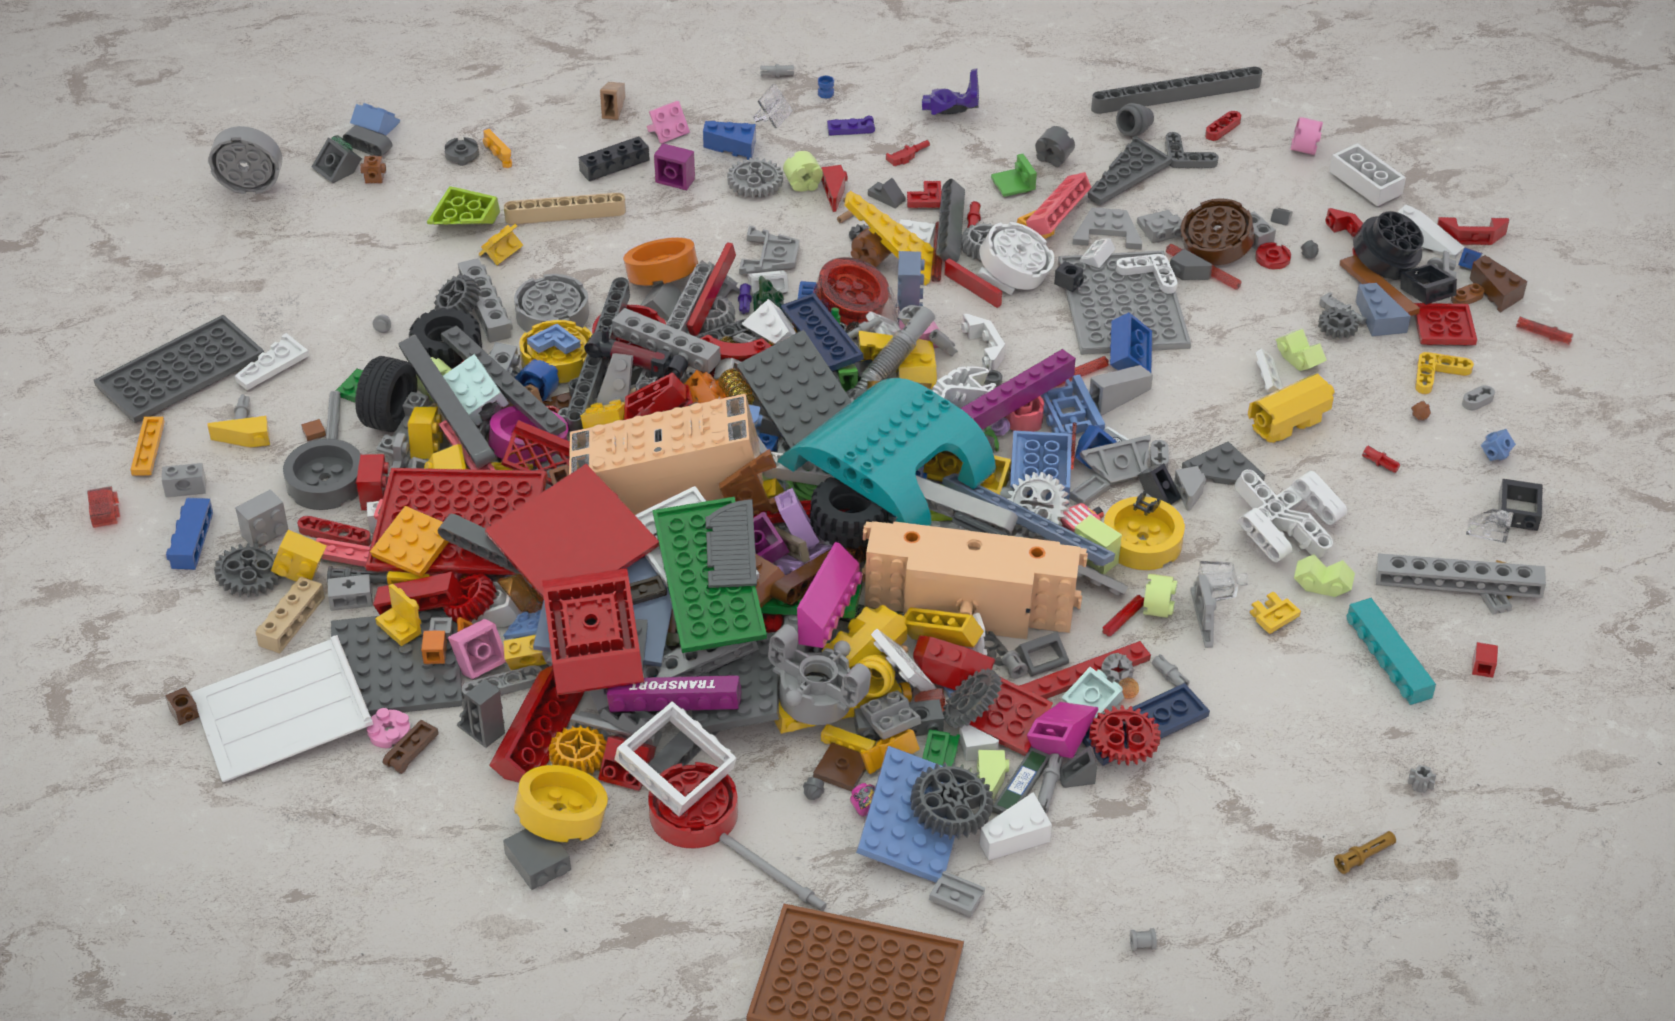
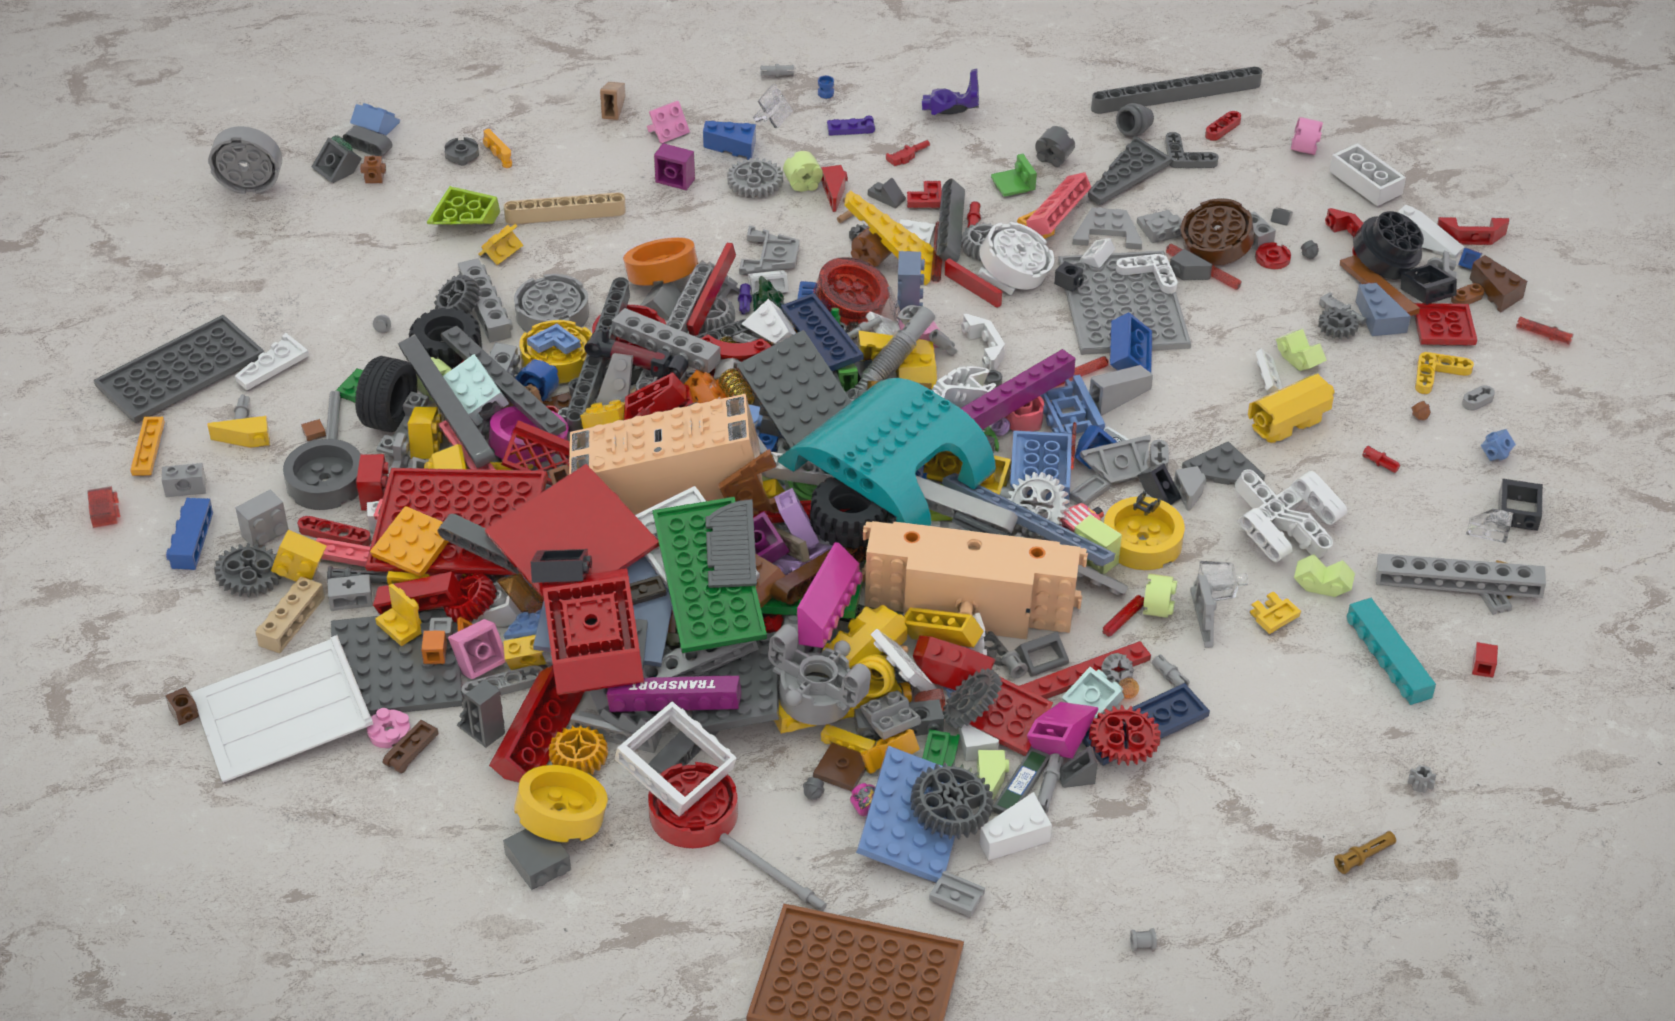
(560, 565): none -> black window
(614, 158): black brick -> none
(615, 773): red slope -> none

